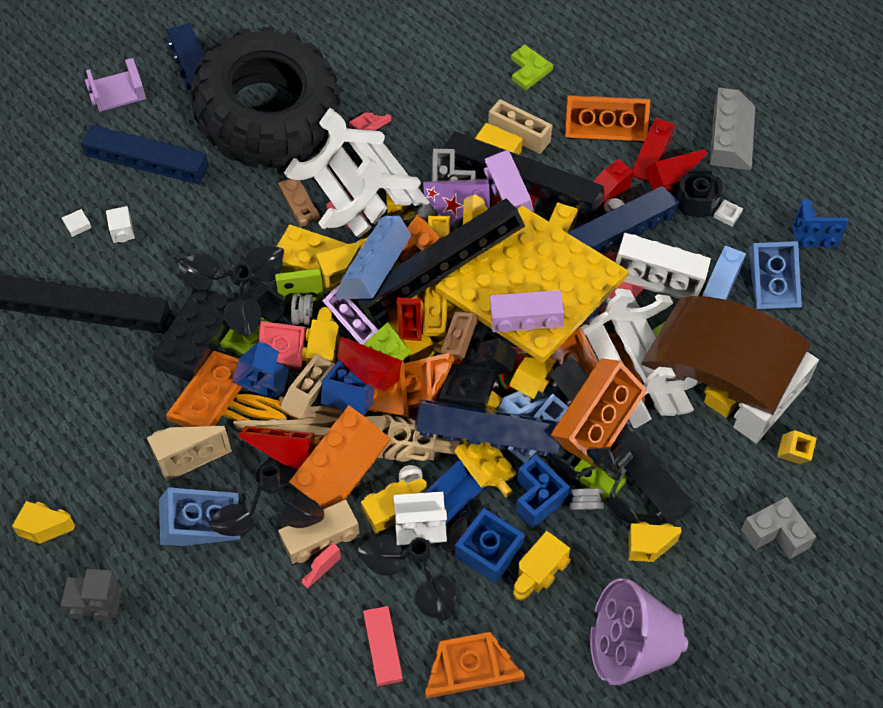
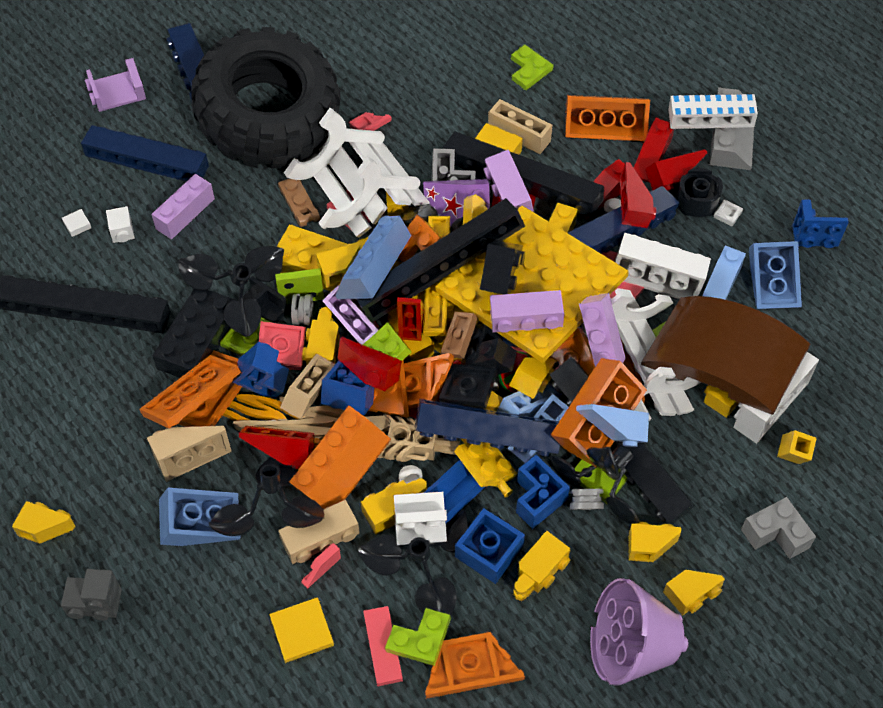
(183, 206): none -> lavender brick
(190, 391): none -> orange plate
(301, 630): none -> yellow tile
(421, 644): none -> lime plate
(500, 265): none -> black brick
(601, 328): none -> lavender brick
(618, 423): none -> light blue slope
(635, 199): none -> red slope
(691, 588): none -> yellow slope
(712, 111): none -> white brick

